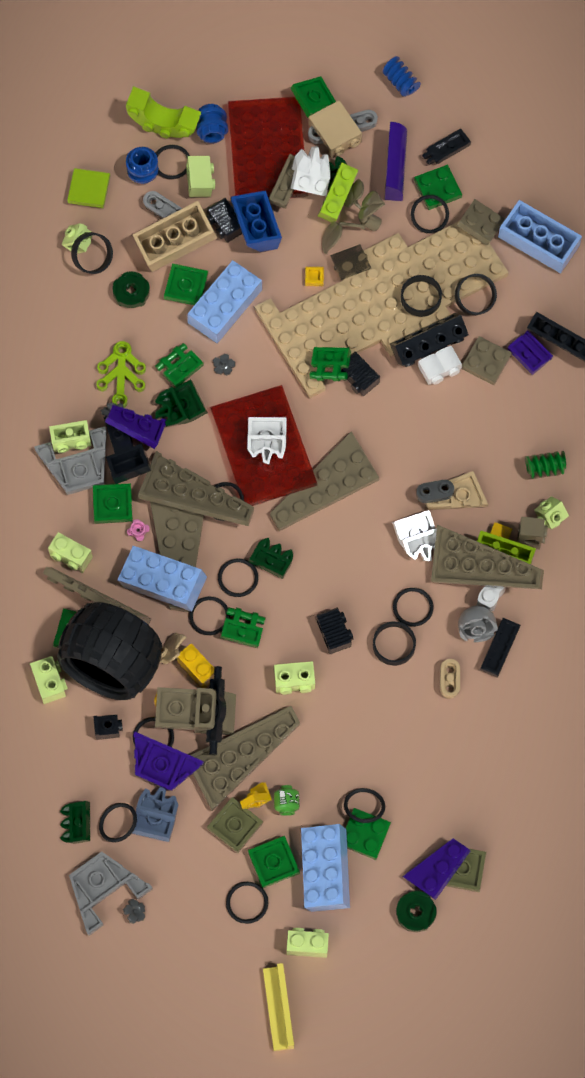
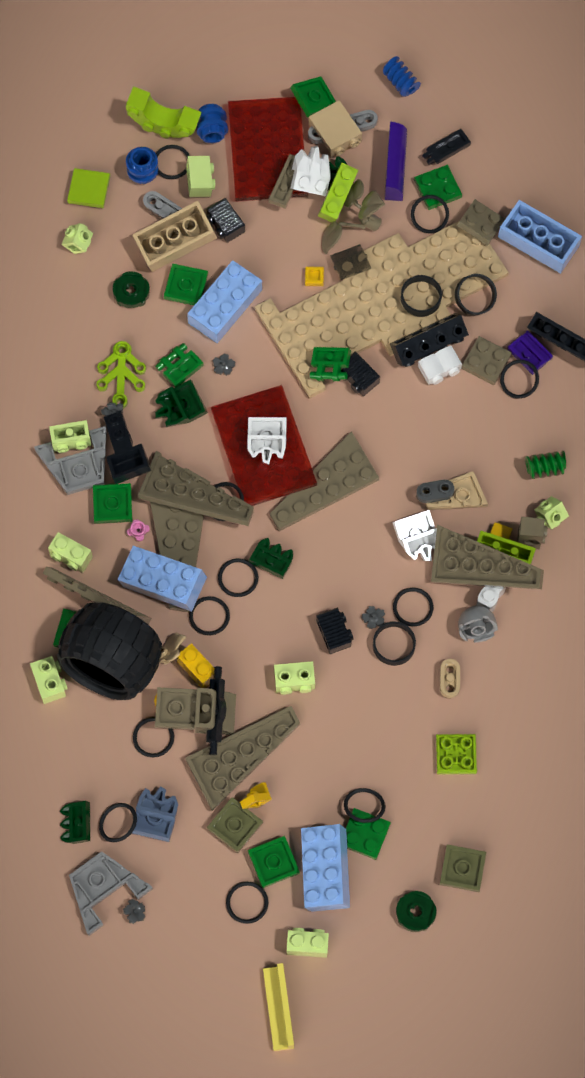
(102, 732): black brick -> none
(108, 258): black tyre -> none
(137, 426): dark purple wing -> none
(162, 763): dark purple wing -> none
(241, 632): green plate -> none
(257, 221): blue slope -> none
(286, 800): bright green head -> none
(373, 617): none -> dark grey plant
(438, 868): dark purple wing -> none
(456, 753): none -> lime tile
(500, 647): black plate -> none
(523, 395): none -> black tyre

